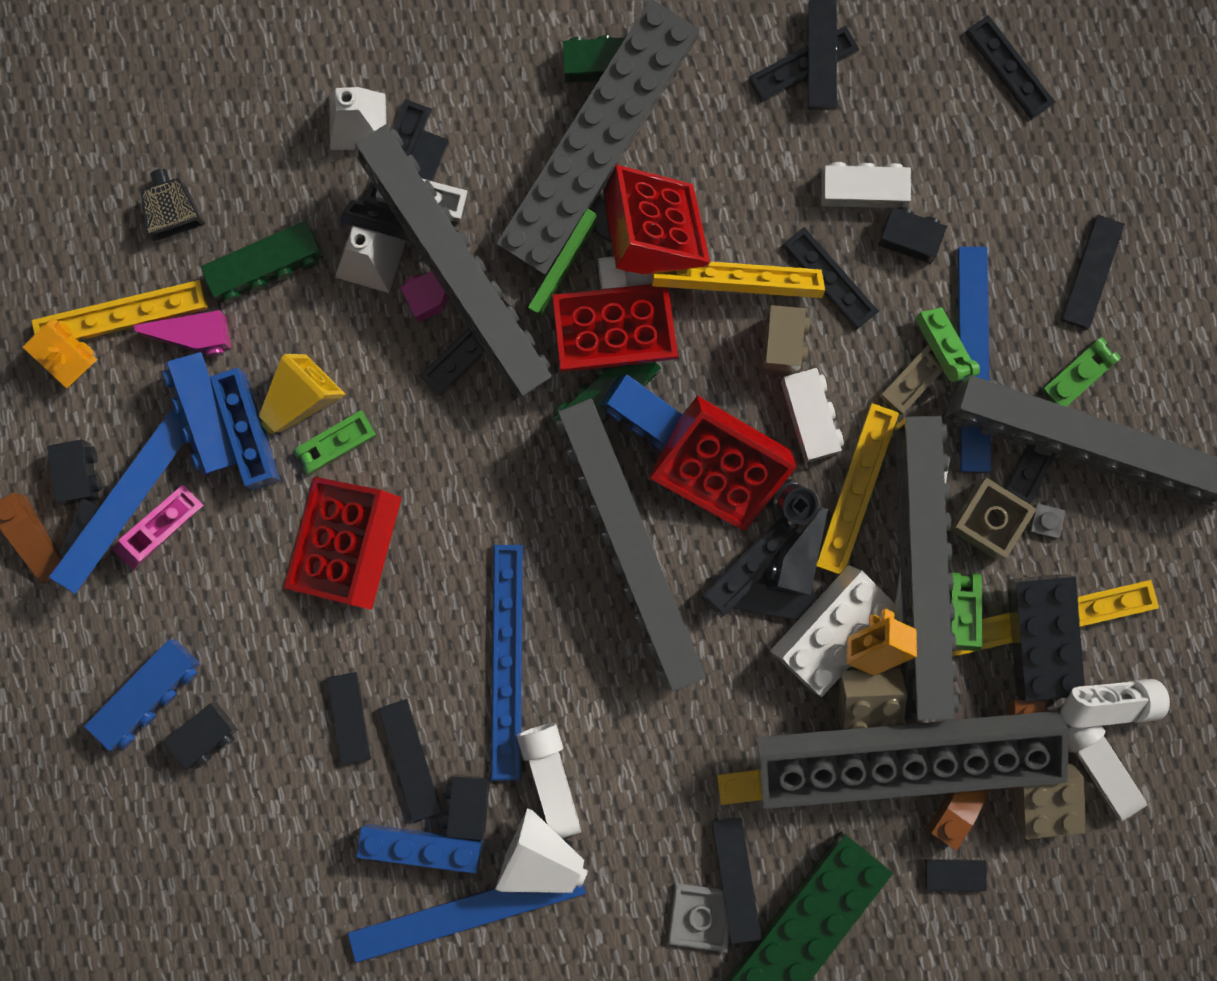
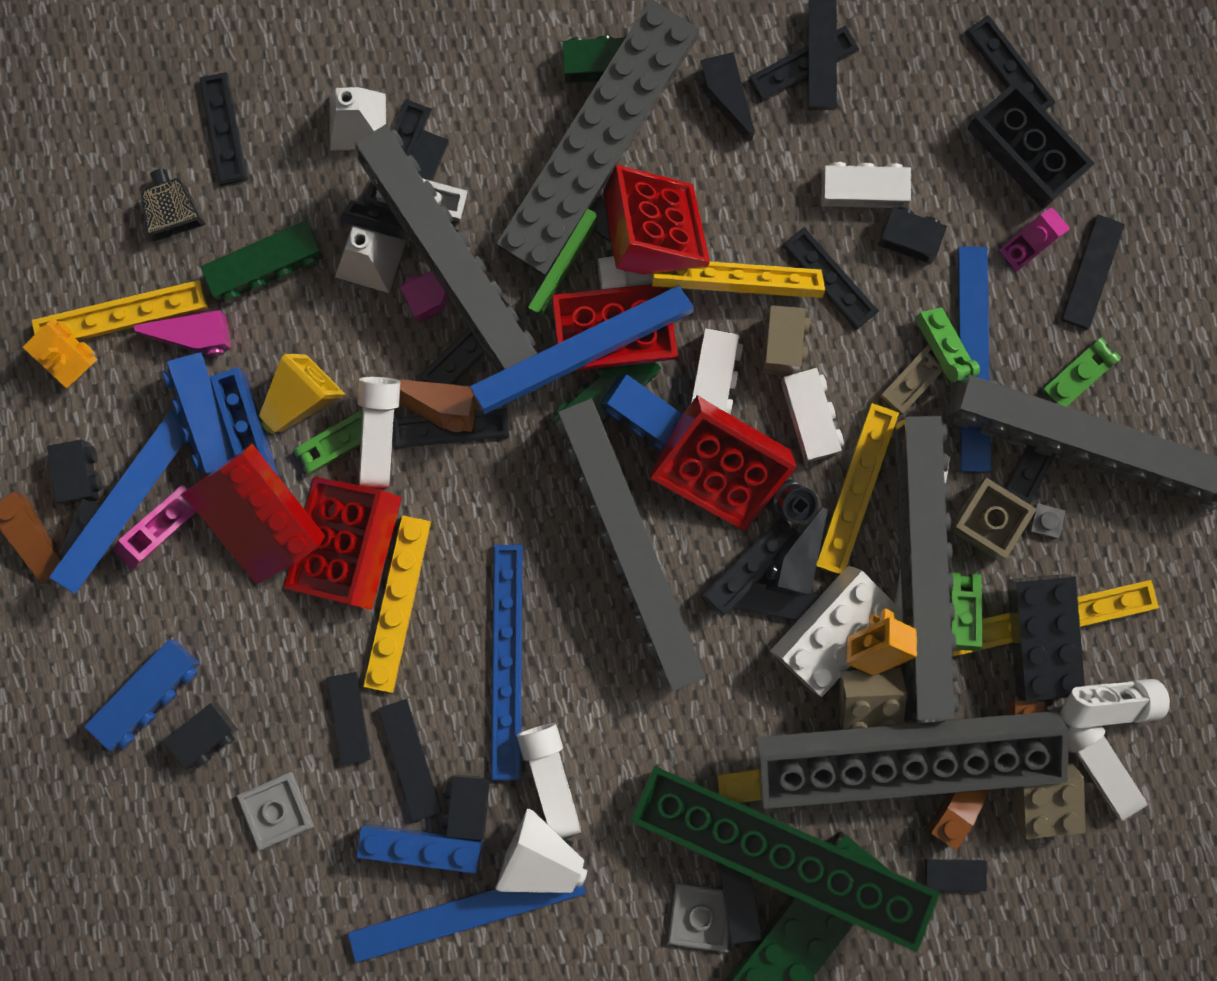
(223, 128): none -> black tile
(255, 515): none -> red slope
(275, 811): none -> light grey tile
(379, 399): none -> white beam
(397, 604): none -> yellow plate
(422, 432): none -> black tile
(442, 404): none -> dark orange slope
(581, 349): none -> blue tile
(715, 368): none -> white brick
(725, 90): none -> black slope
(787, 859): none -> dark green brick
(1030, 145): none -> black brick
(1034, 239): none -> dark pink slope

